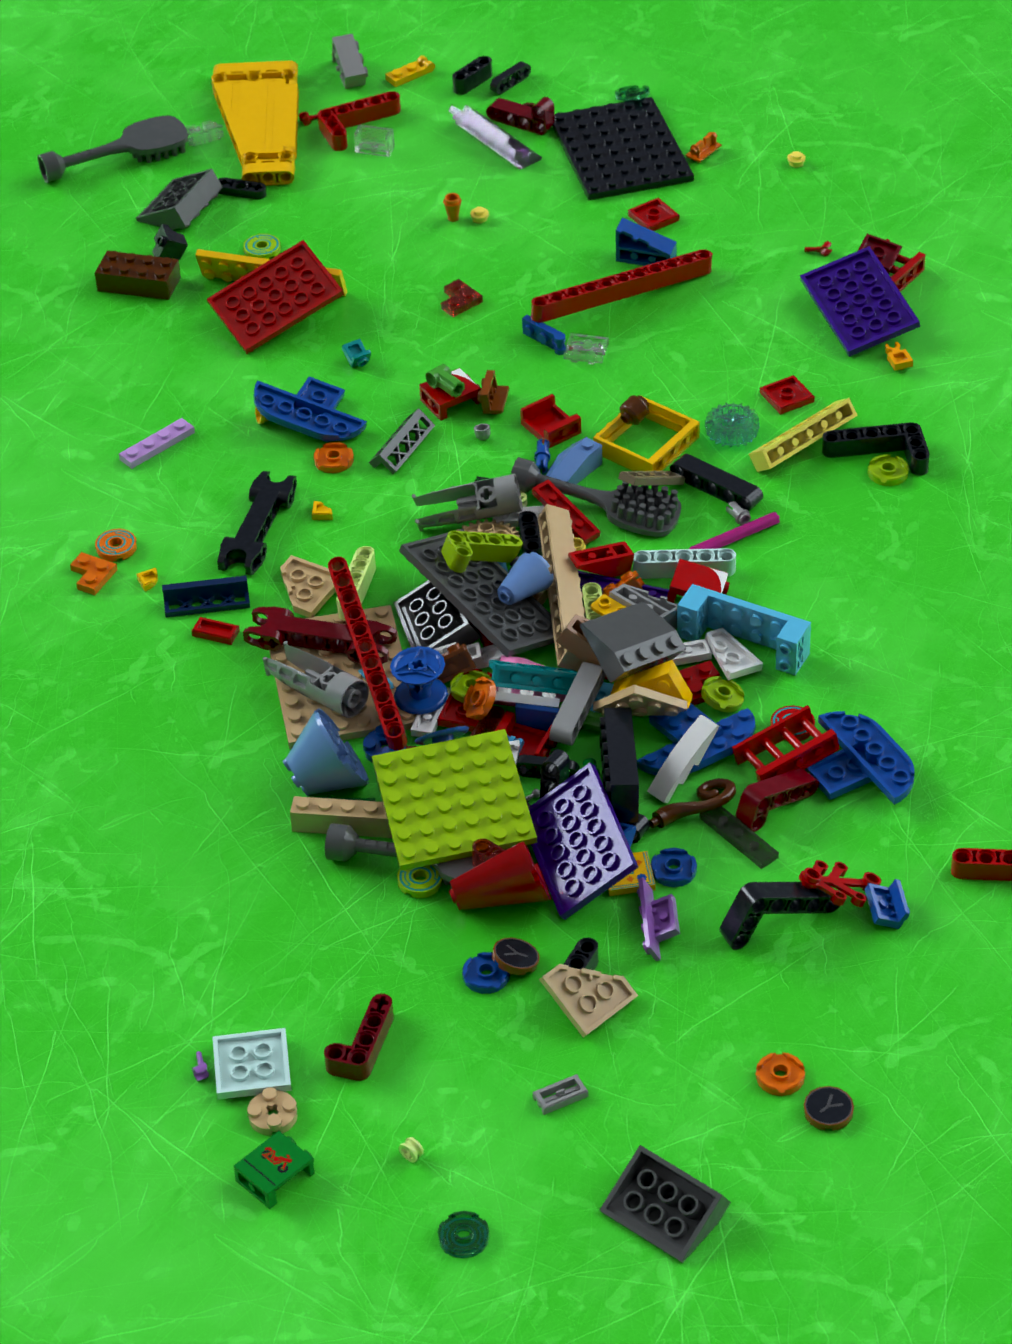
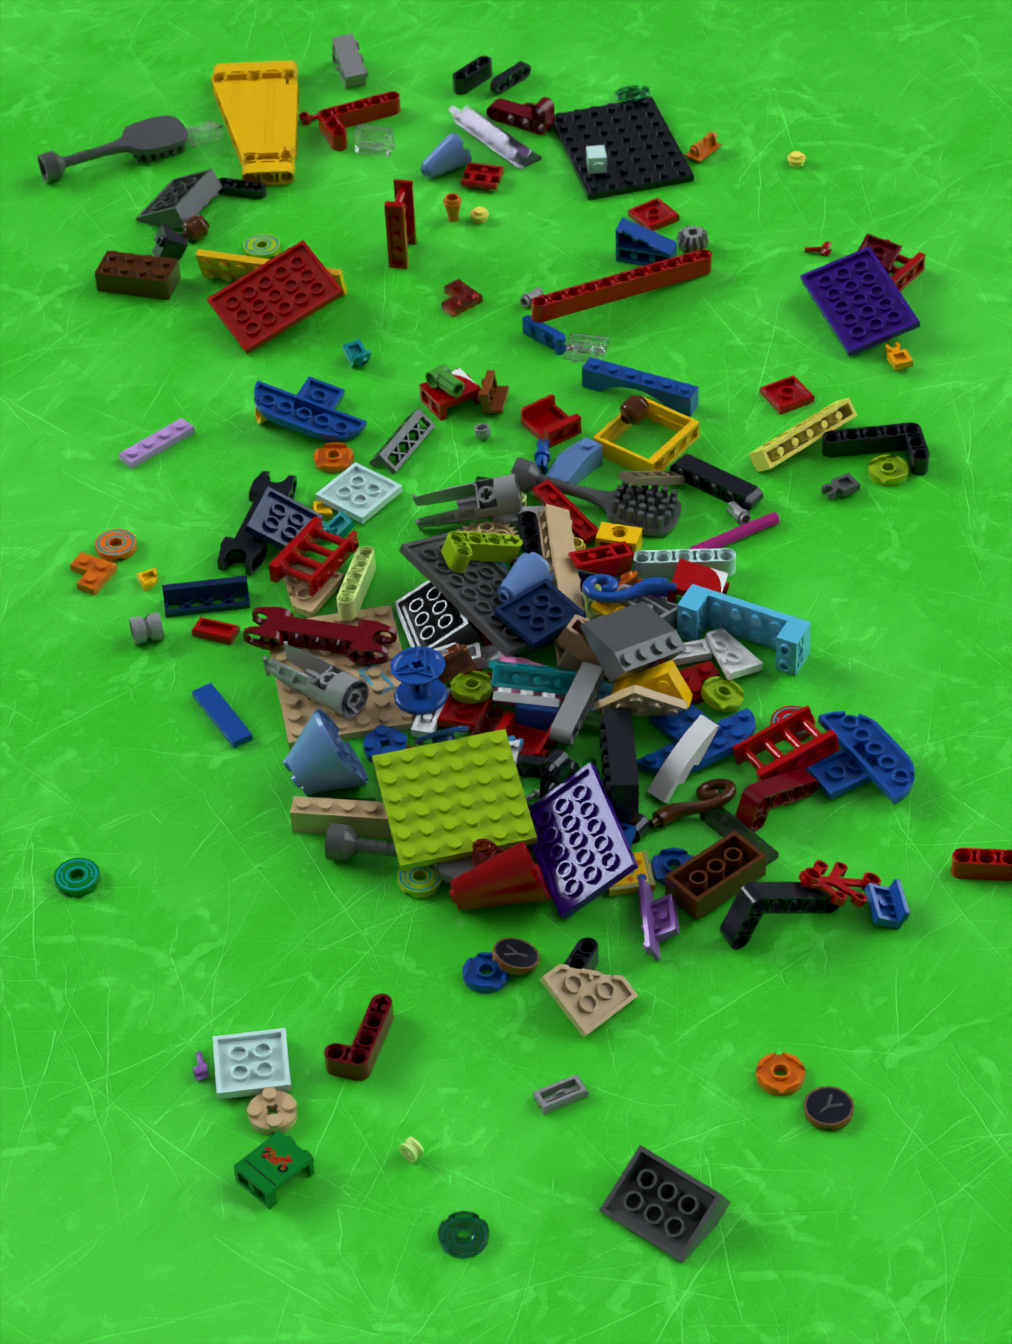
(77, 867): none -> green tile
(146, 628): none -> light grey wheel
(195, 228): none -> reddish brown head
(222, 715): none -> blue tile
(279, 519): none -> dark blue plate
(305, 542): none -> red fence
(339, 525): none -> teal bracket
(359, 492): none -> light aqua plate
(367, 654): red beam -> none
(400, 224): none -> red fence
(410, 71): yellow plate -> none
(446, 157): none -> medium blue cone
(479, 698): orange tile -> none
(485, 173): none -> red plate
(526, 298): none -> light grey pin
(538, 613): none -> dark blue plate
(596, 159): none -> light aqua brick
(614, 533): none -> yellow brick
(653, 585): none -> blue plant
(673, 394): none -> blue arch
(692, 239): none -> light grey gear
(715, 875): none -> reddish brown brick
(732, 424): clear light blue gear -> none
(841, 485): none -> dark grey plate

